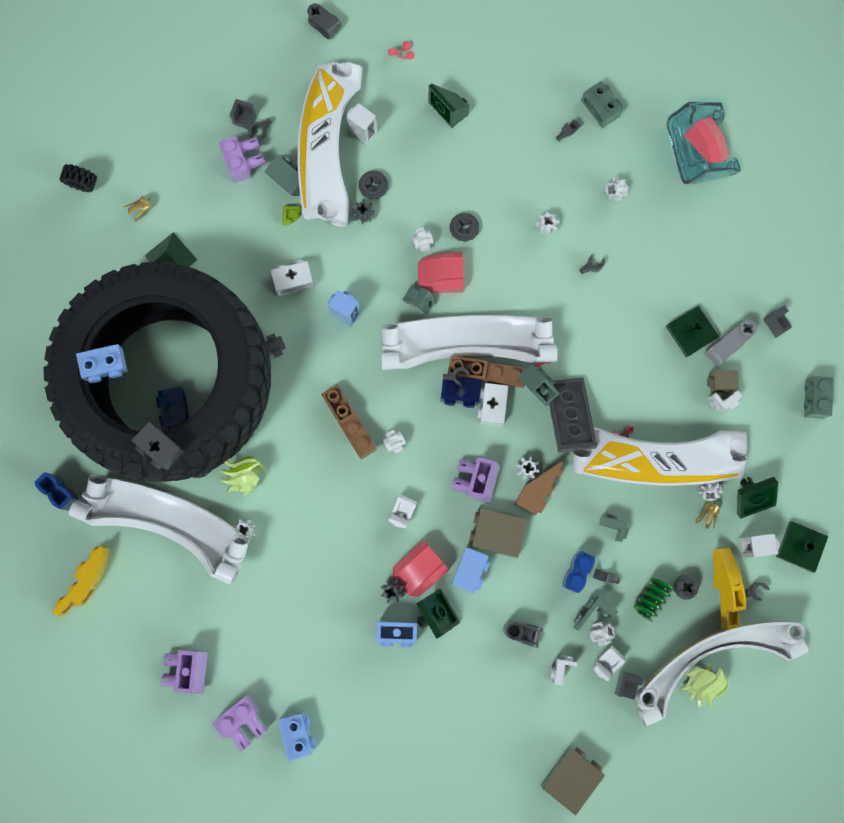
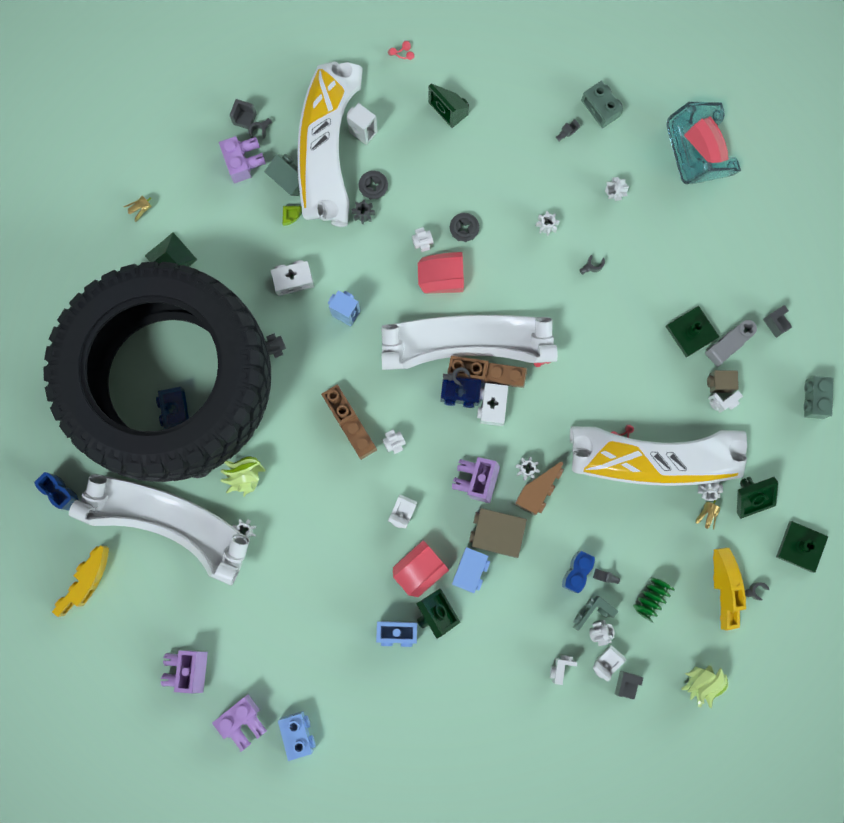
(78, 178): black tyre -> none
(102, 363): light blue brick -> none
(168, 452): dark grey brick -> none
(323, 21): dark grey piece -> none
(387, 593): dark grey gear -> none
(419, 298): sand green bracket -> none
(526, 633): dark grey piece -> none
(539, 384): sand green brick -> none
(572, 416): dark grey tile -> none
(573, 779): dark tan brick -> none
(612, 522): sand green bracket -> none
(693, 588): dark grey piece -> none
(759, 545): white brick -> none
(767, 636): white panel -> none

